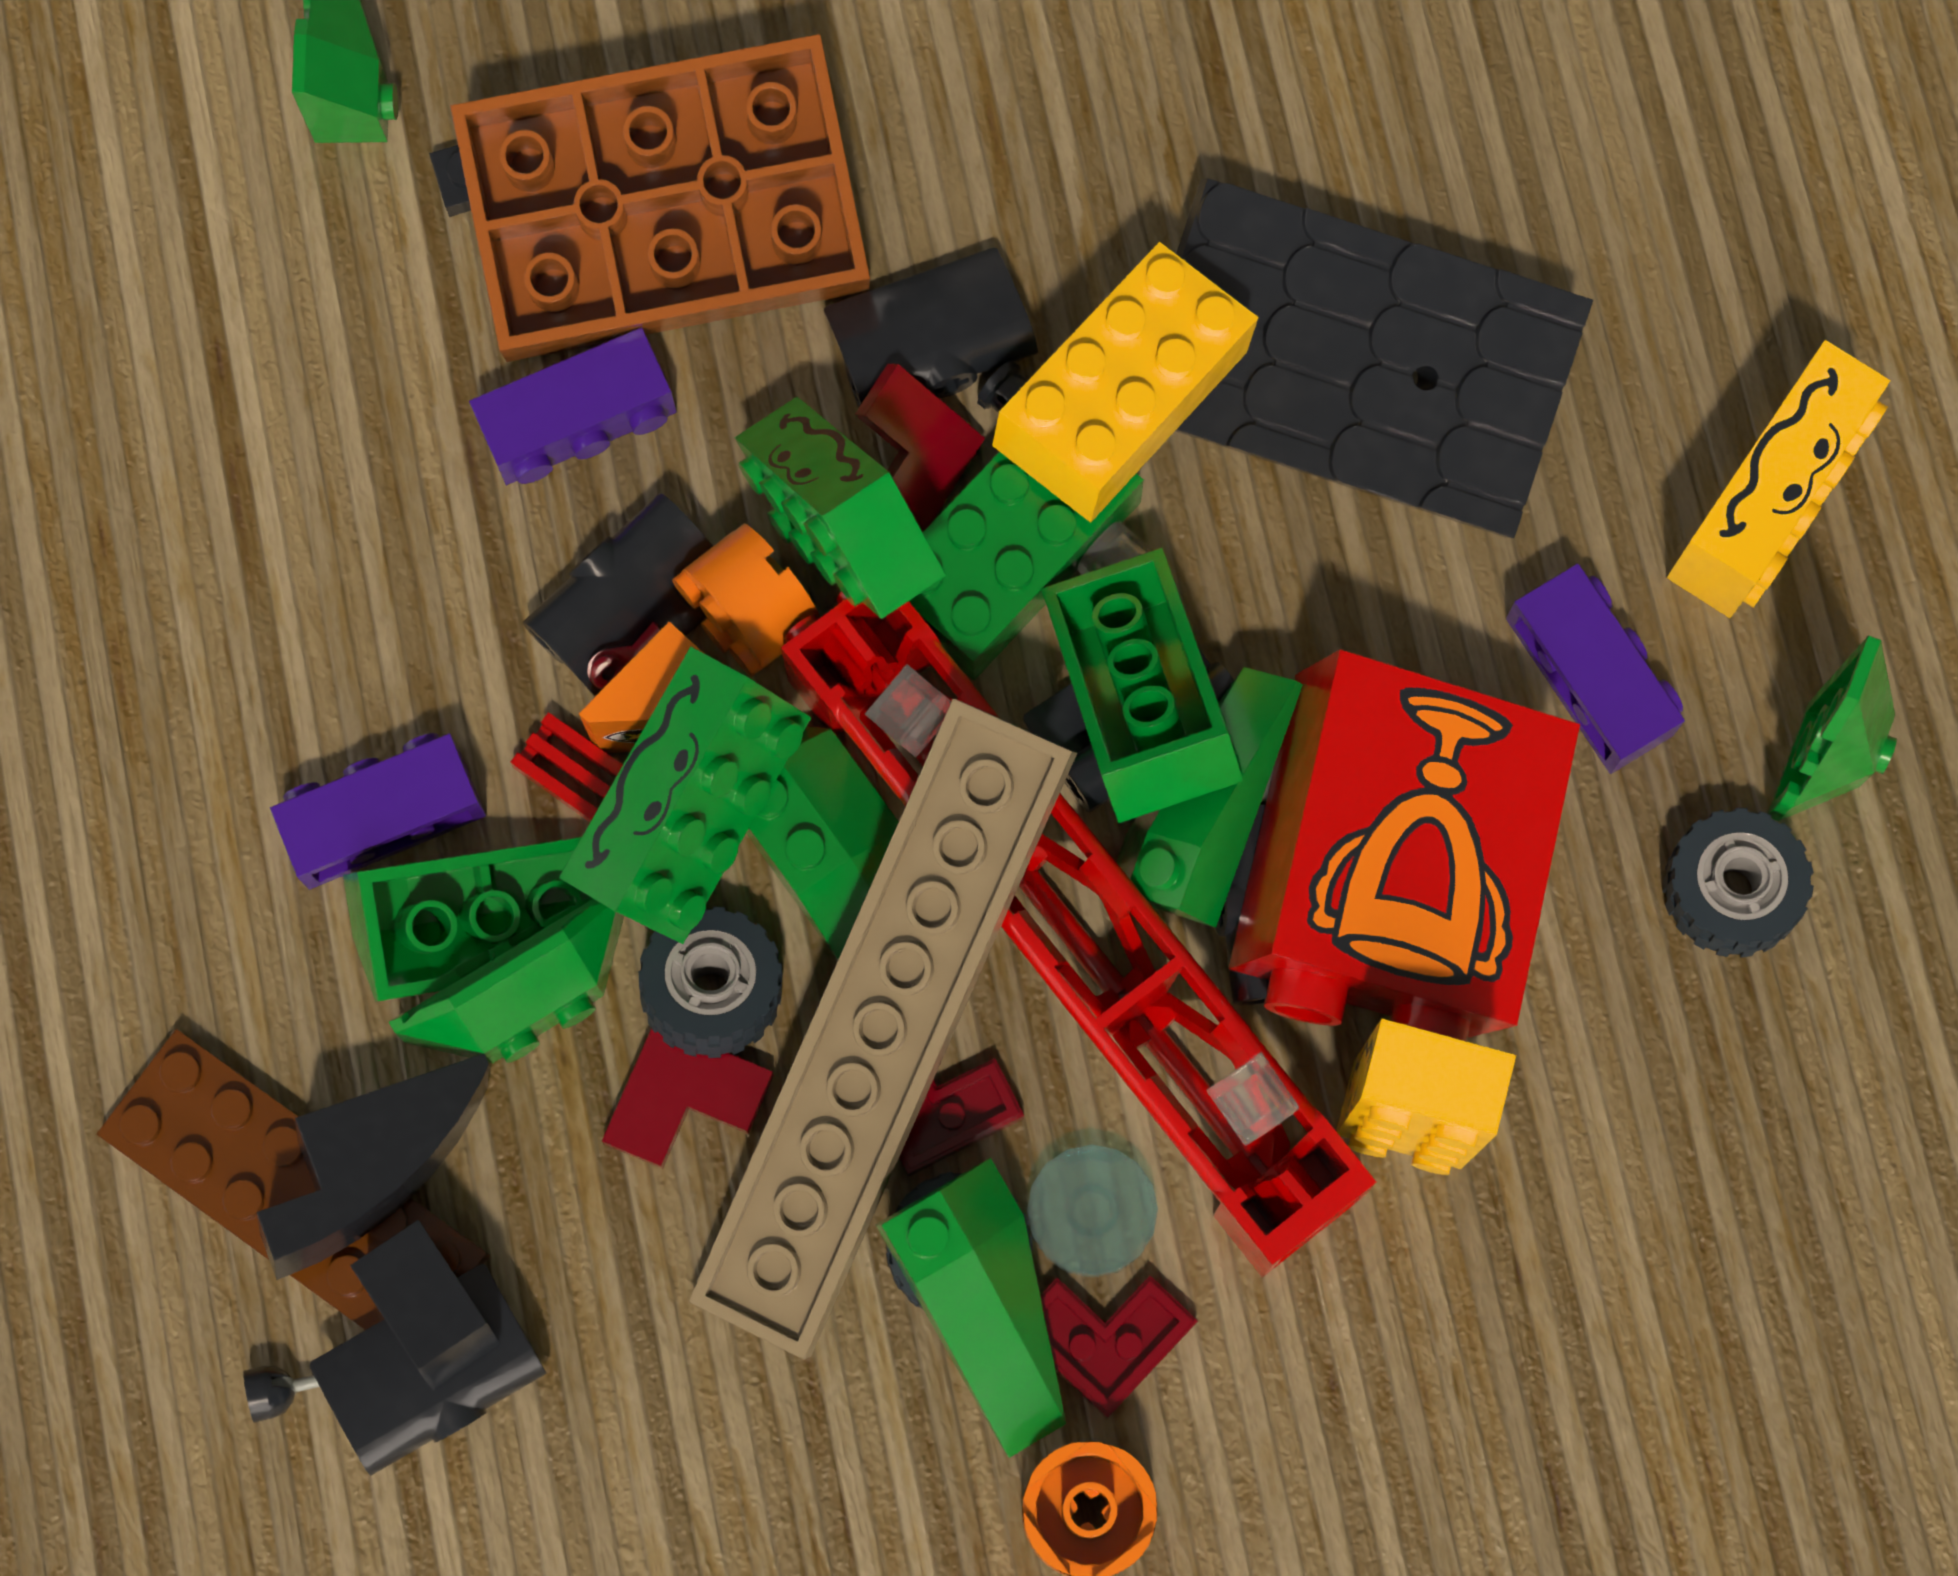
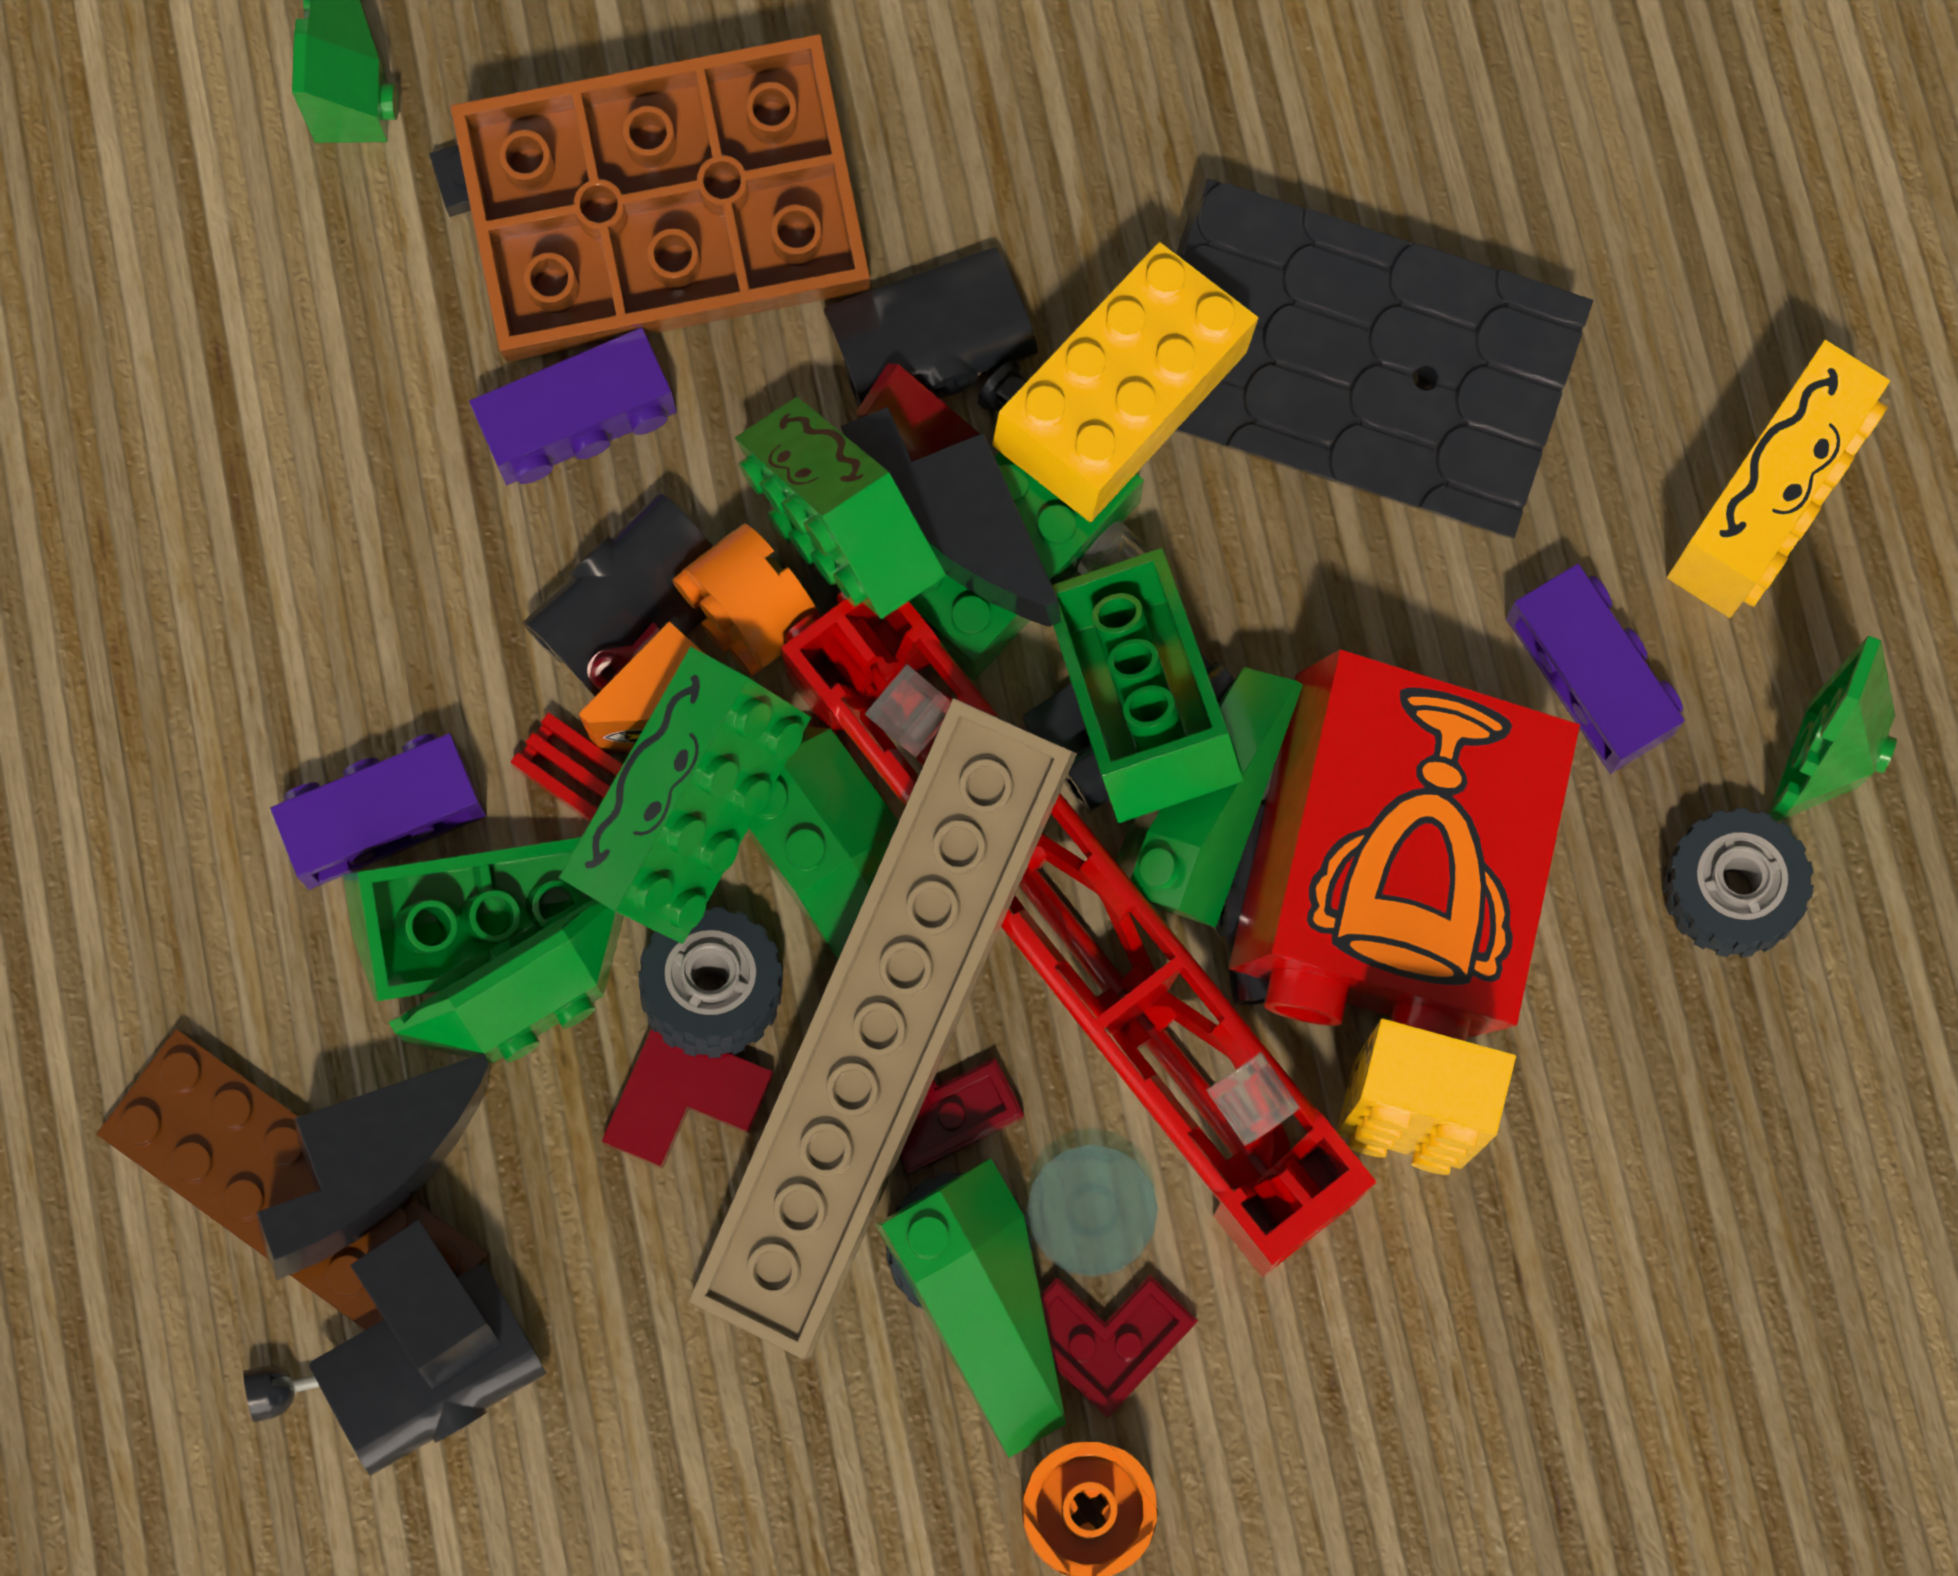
(965, 517): none -> black slope

